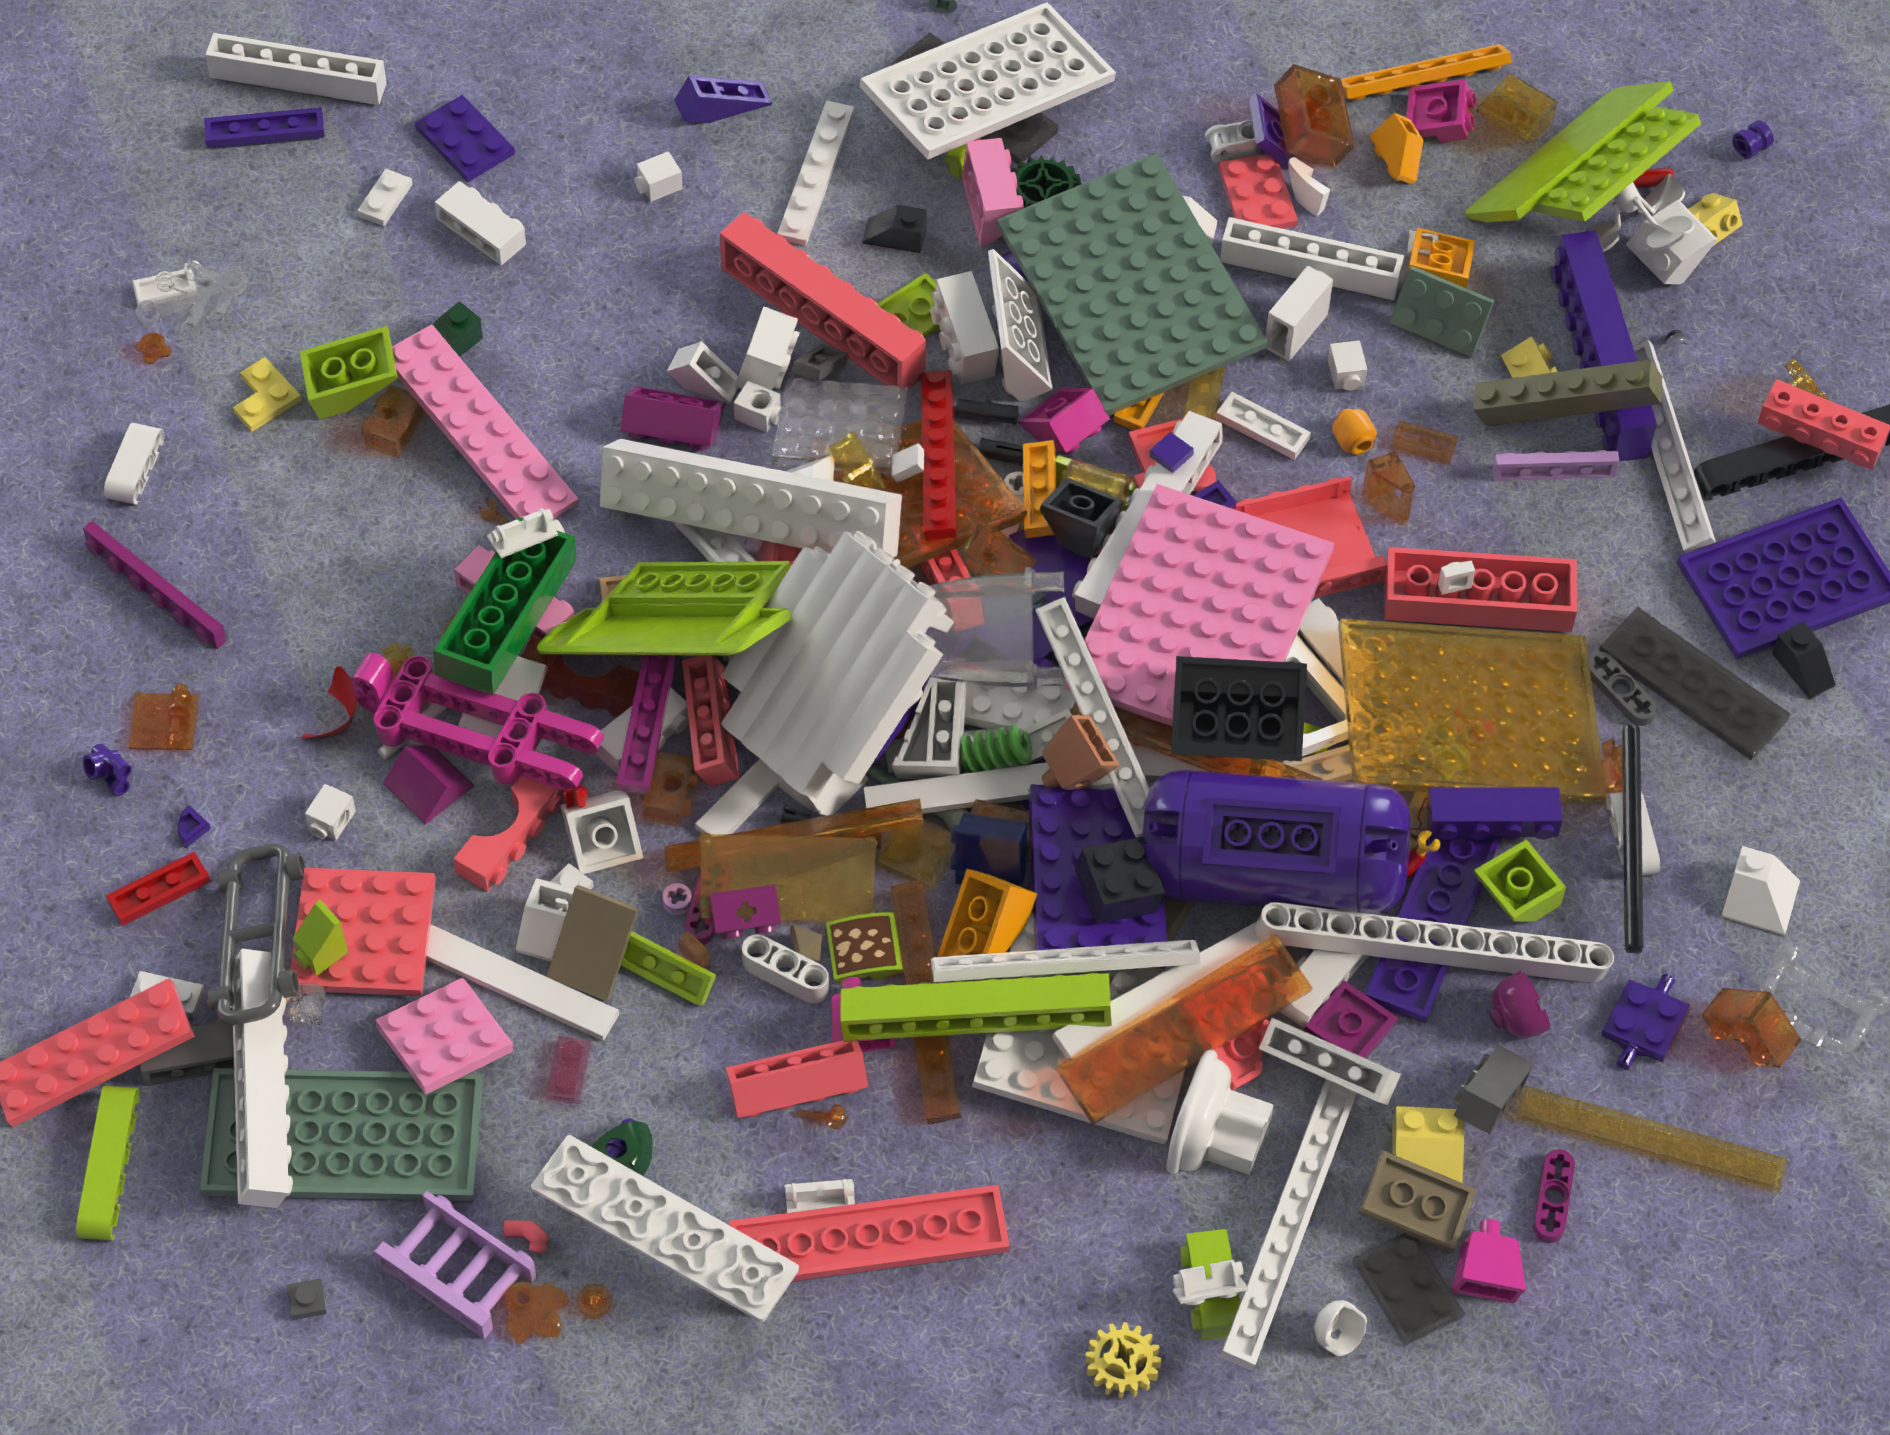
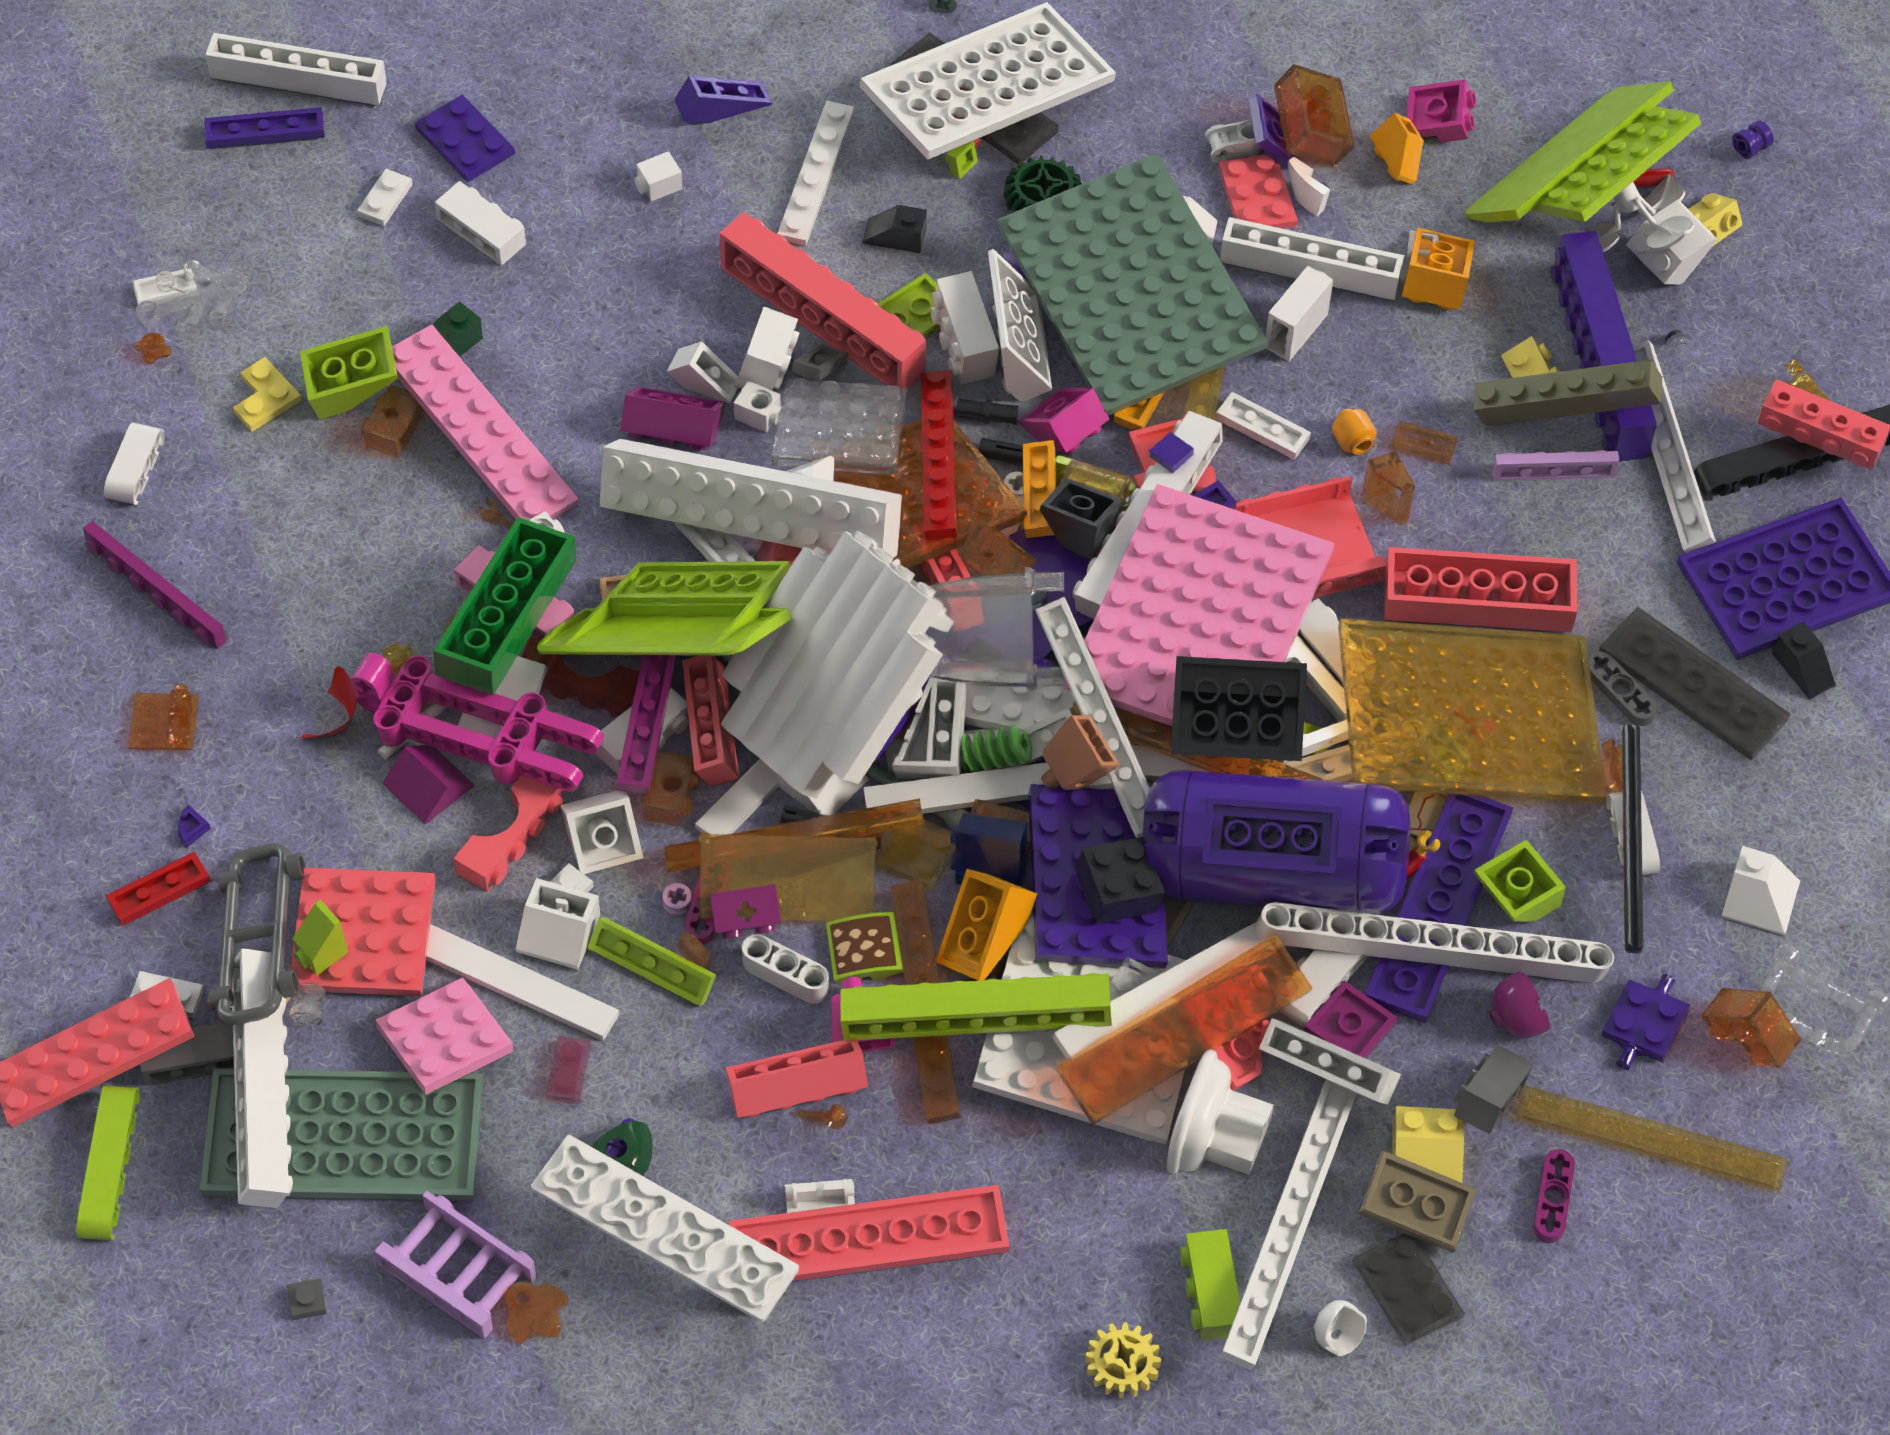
(110, 766): dark purple plate -> none
(329, 813): white brick -> none
(523, 534): white hinge -> none
(529, 1230): coral arm -> none
(575, 796): red arm -> none
(592, 942): dark tan tile -> none
(594, 1301): clear orange tile -> none
(806, 942): dark tan slope -> none
(856, 462): clear yellow slope -> none
(908, 463): white tile -> none
(989, 187): bright pink slope -> none
(1065, 960): white tile -> none
(1194, 1287): white hinge -> none
(1347, 365): white brick -> none
(1431, 70): light orange plate -> none
(1442, 311): sand green plate -> none
(1456, 577): white plate -> none
(1489, 1265): dark pink torso -> none
(1494, 812): dark purple brick -> none
(1519, 108): clear yellow slope -> none

